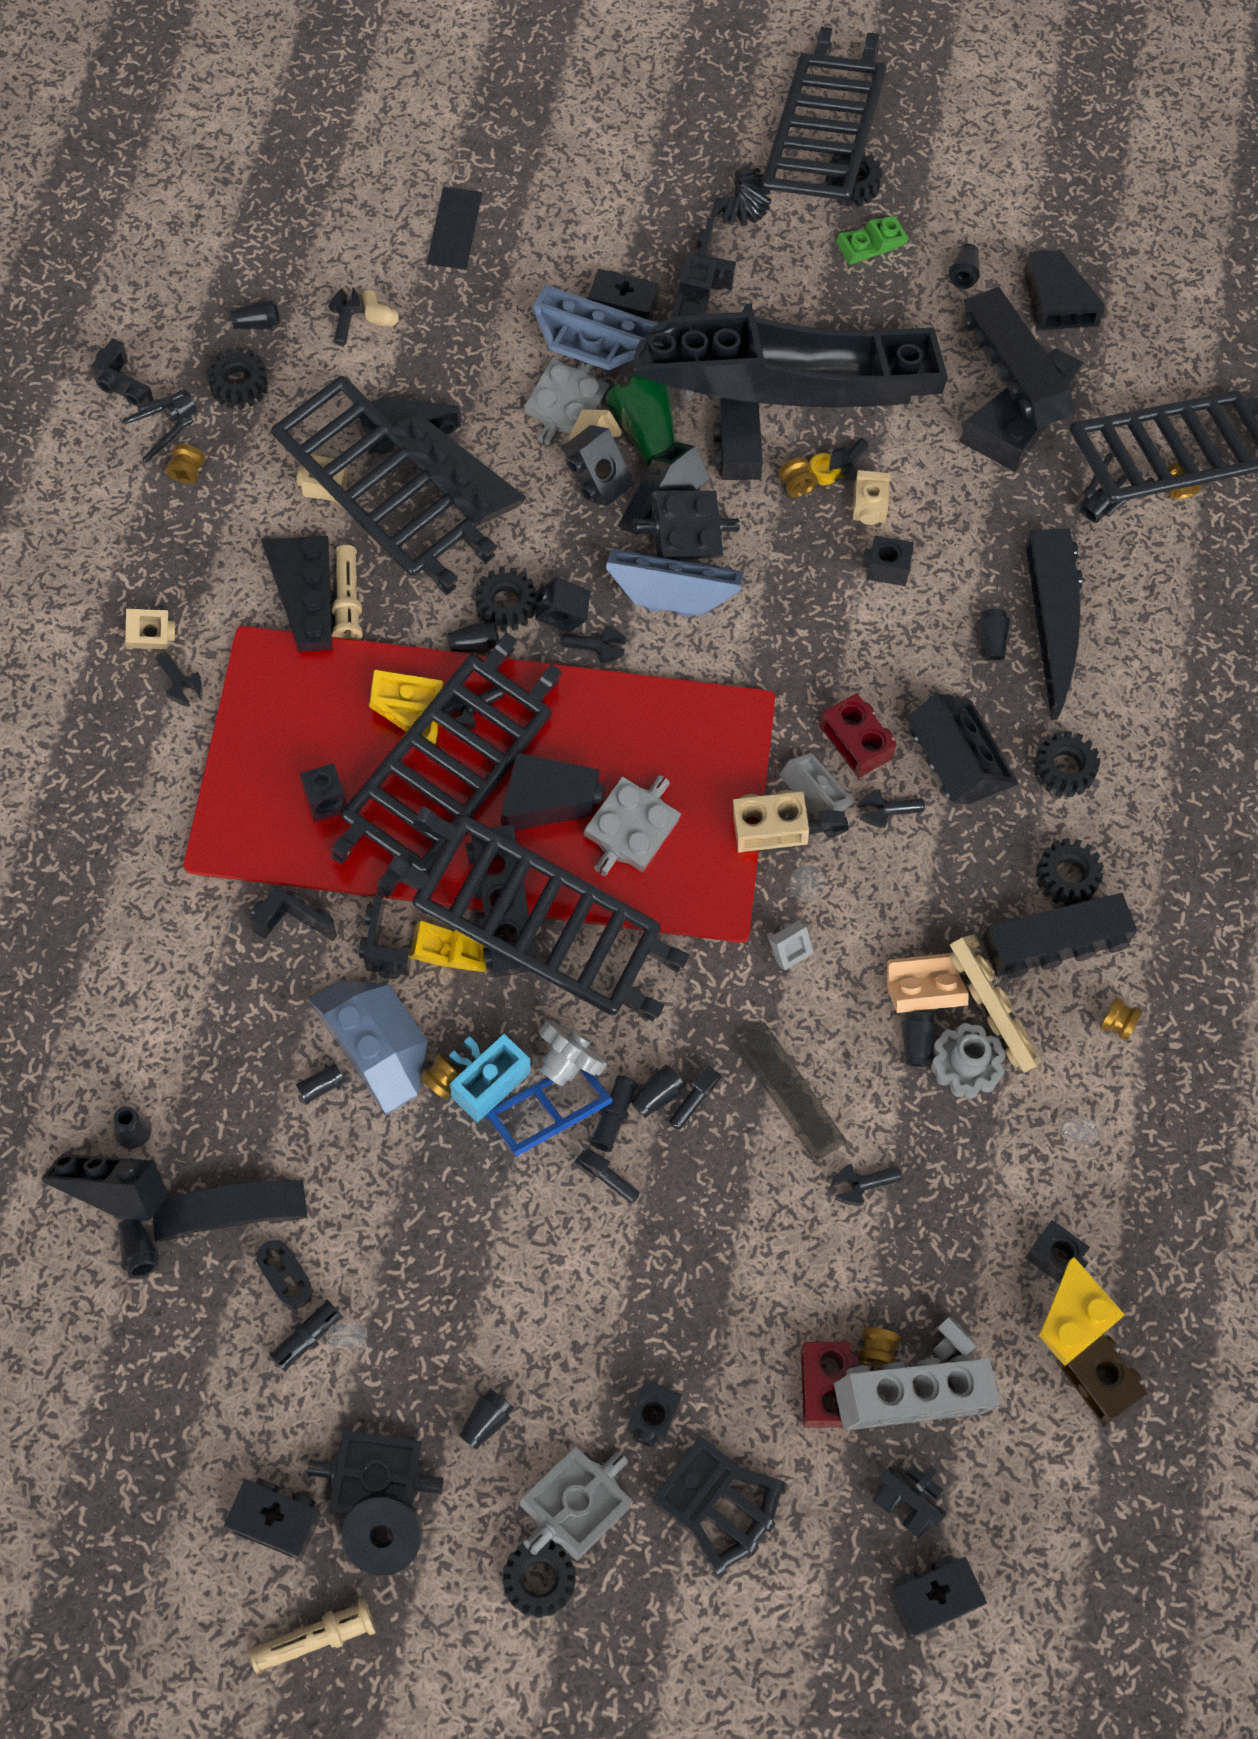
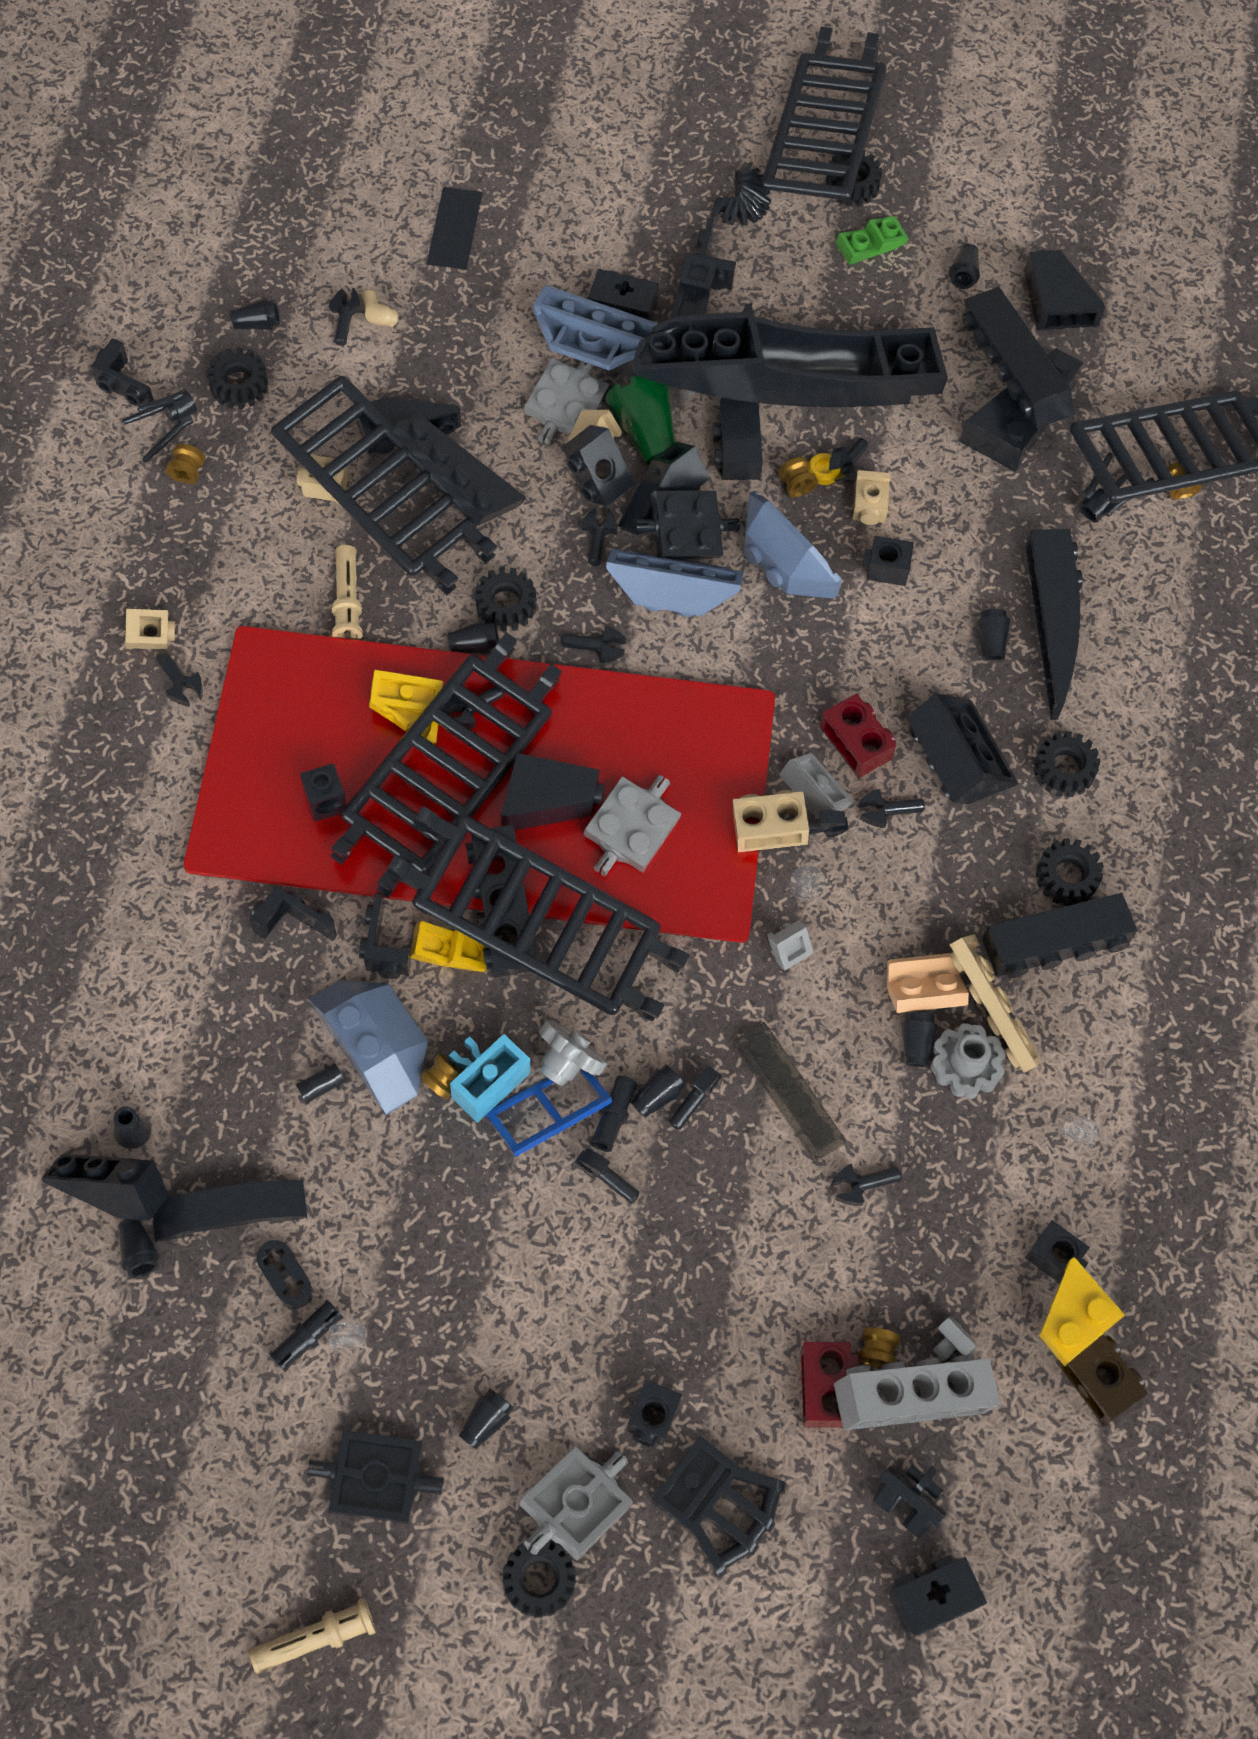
(286, 1537): black brick -> none
(304, 587): black wing -> none
(377, 1556): black tile -> none
(562, 604): black brick -> none
(598, 534): none -> black bar
(785, 553): none -> sand blue wedge
(1121, 1019): pearl gold wheel -> none

